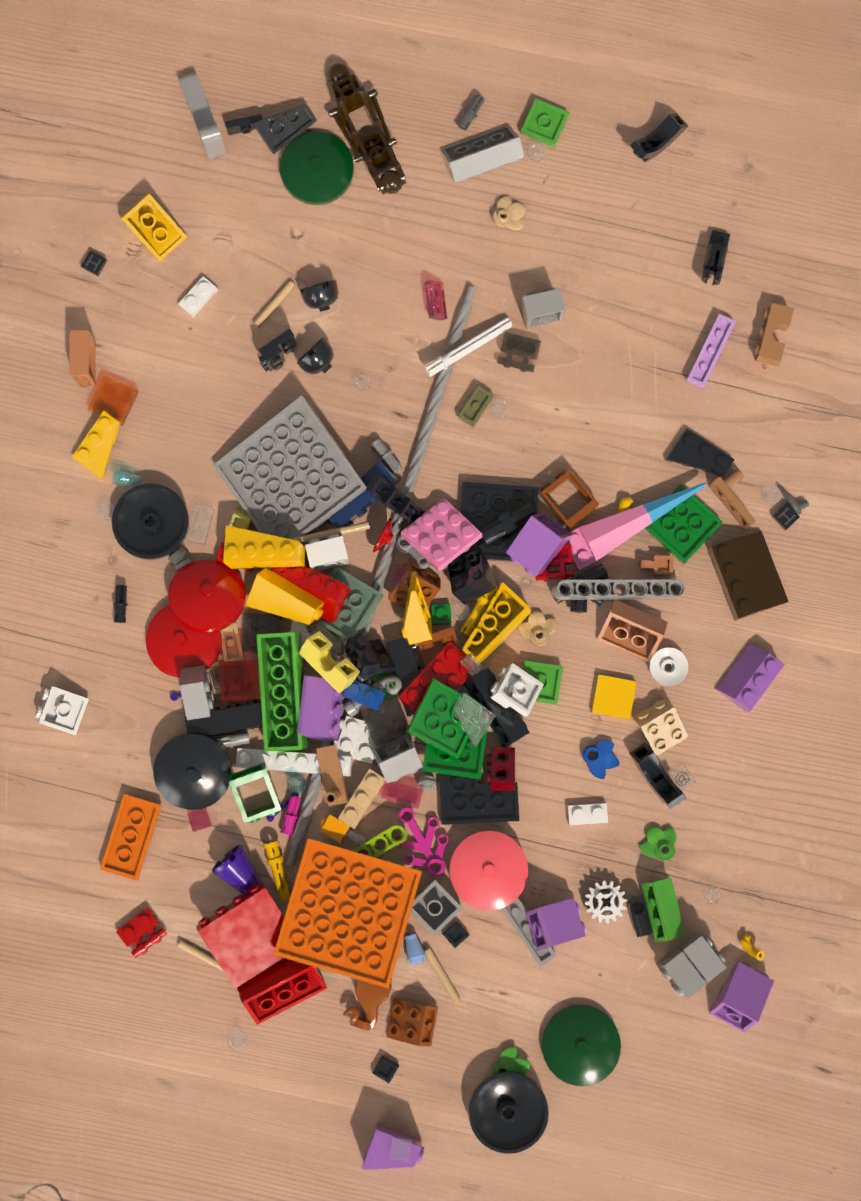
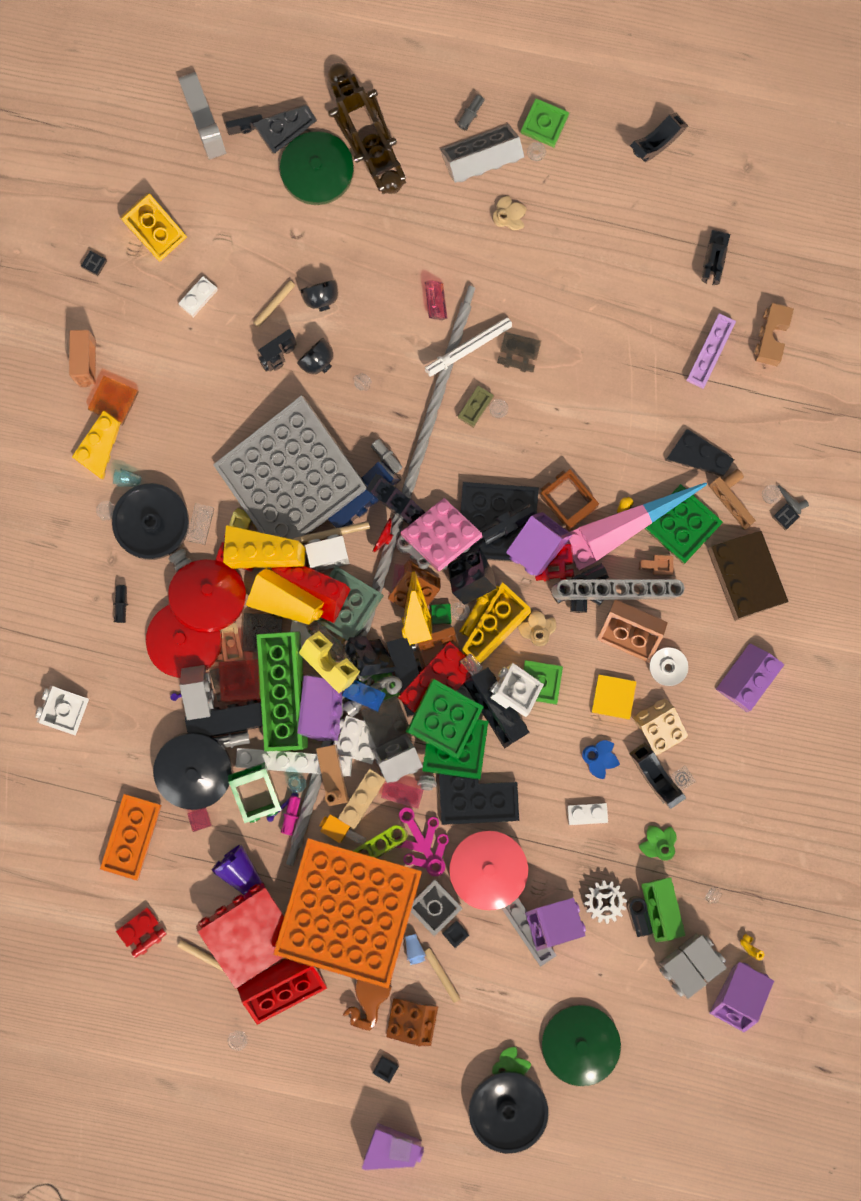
(284, 893): yellow pin -> none
(473, 718): clear wing -> none
(504, 769): dark red brick -> none
(542, 307): light grey brick -> none

